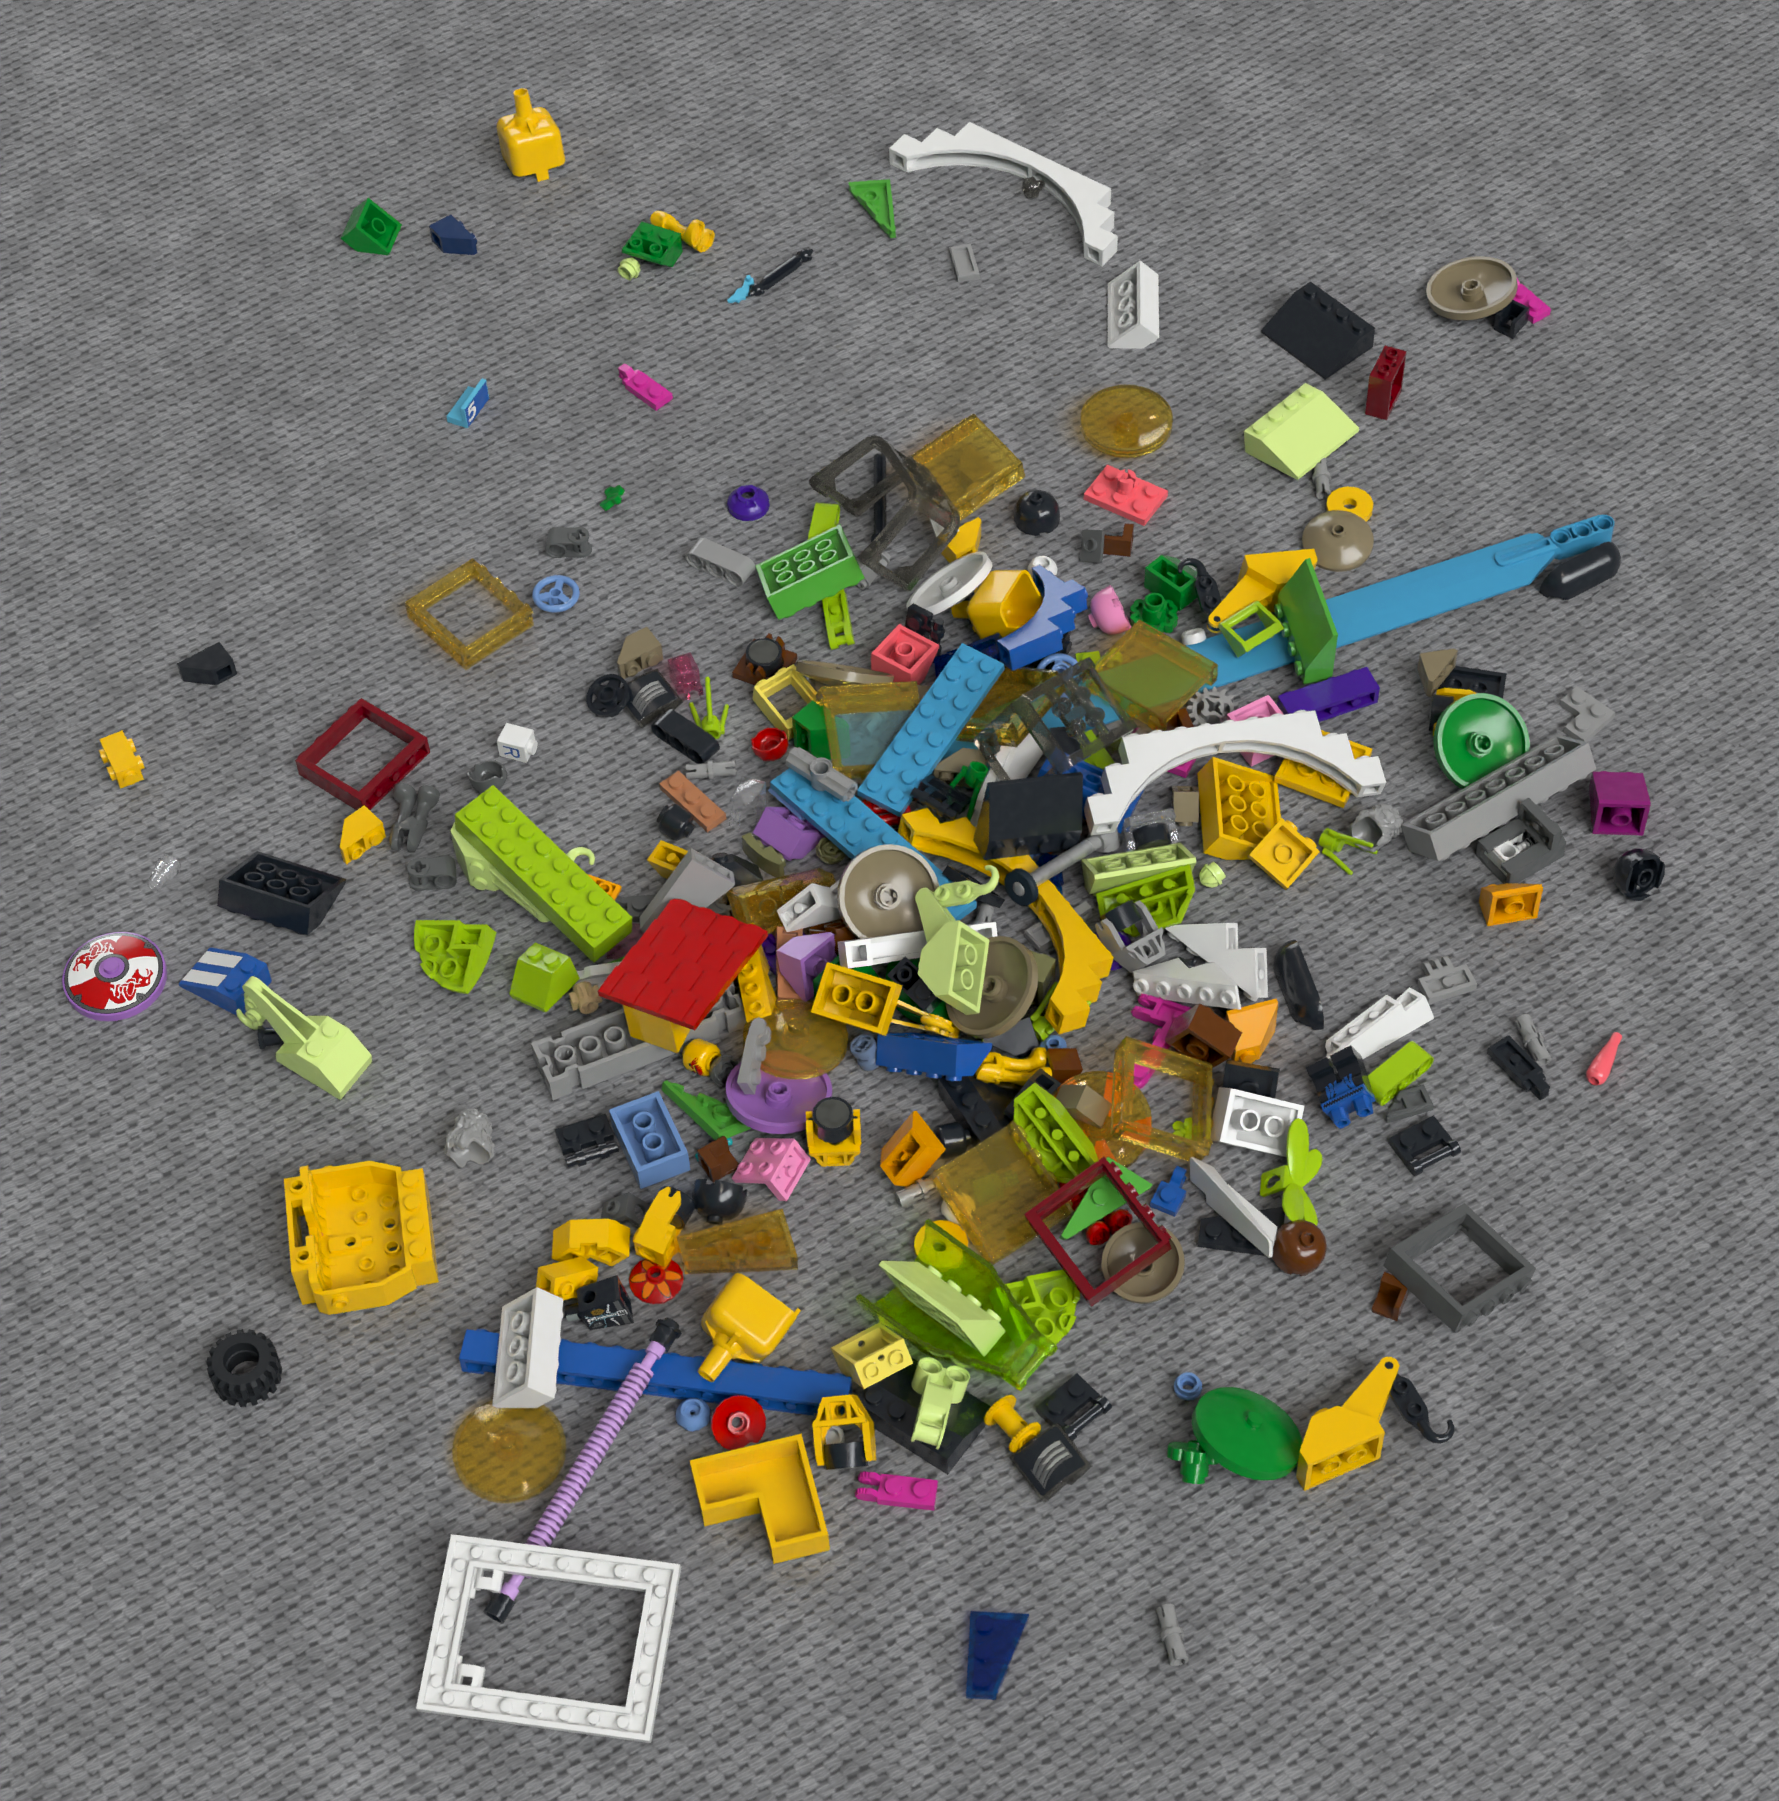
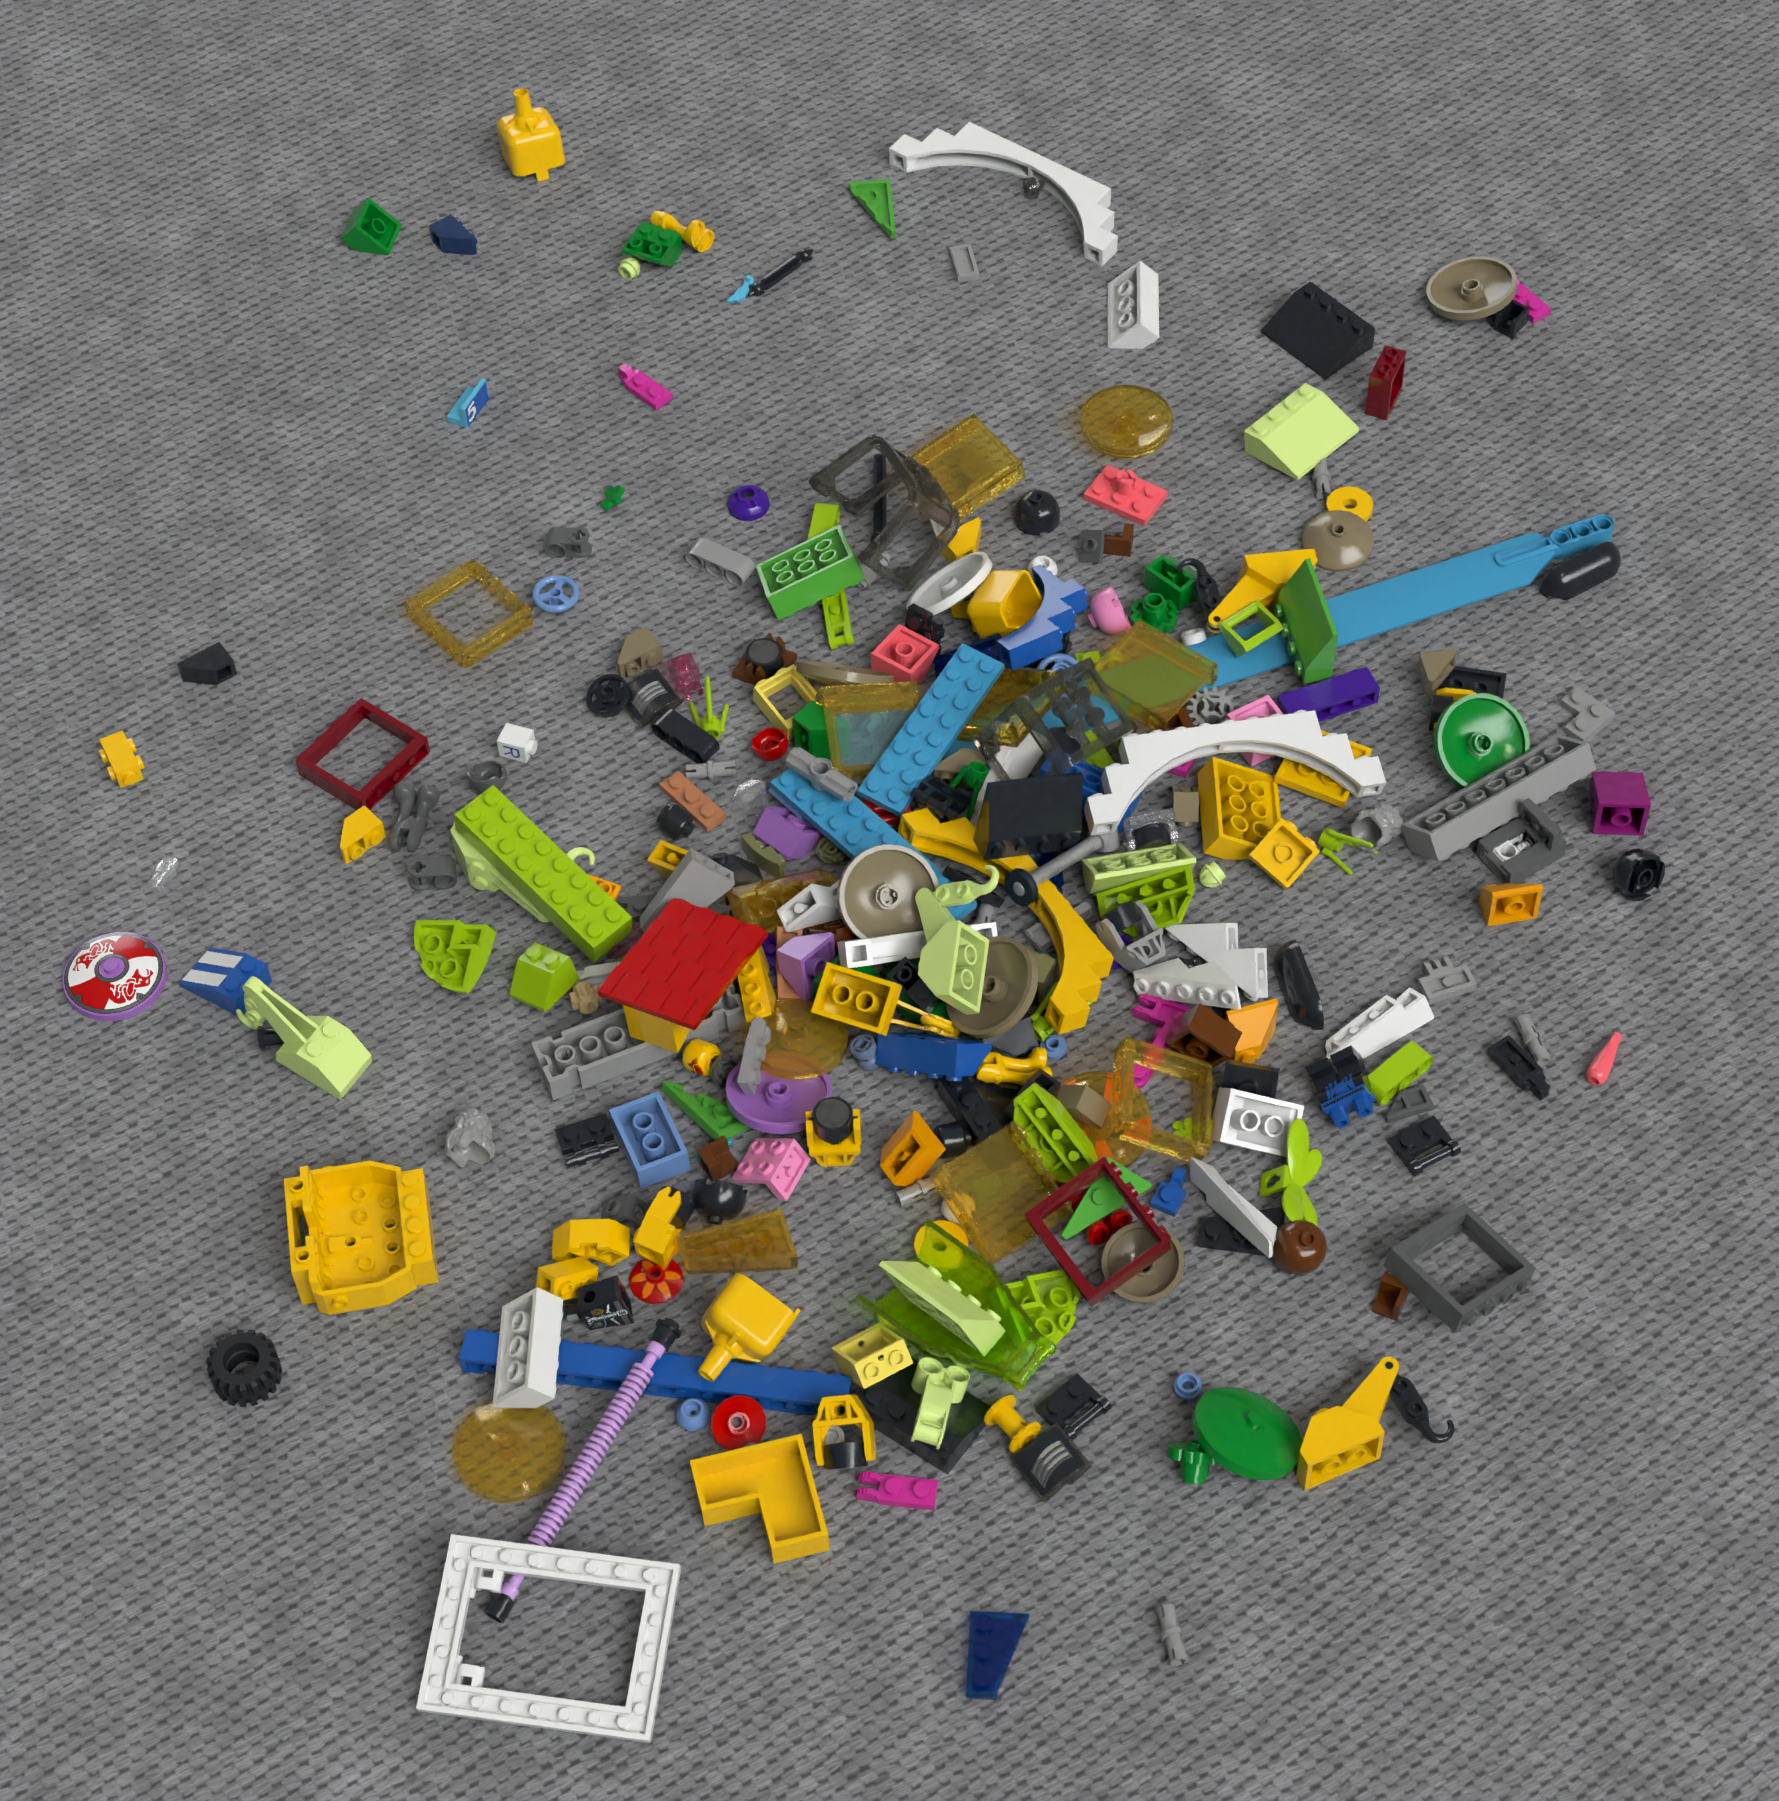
(279, 892): black slope -> none
(1064, 1063): reddish brown panel -> none

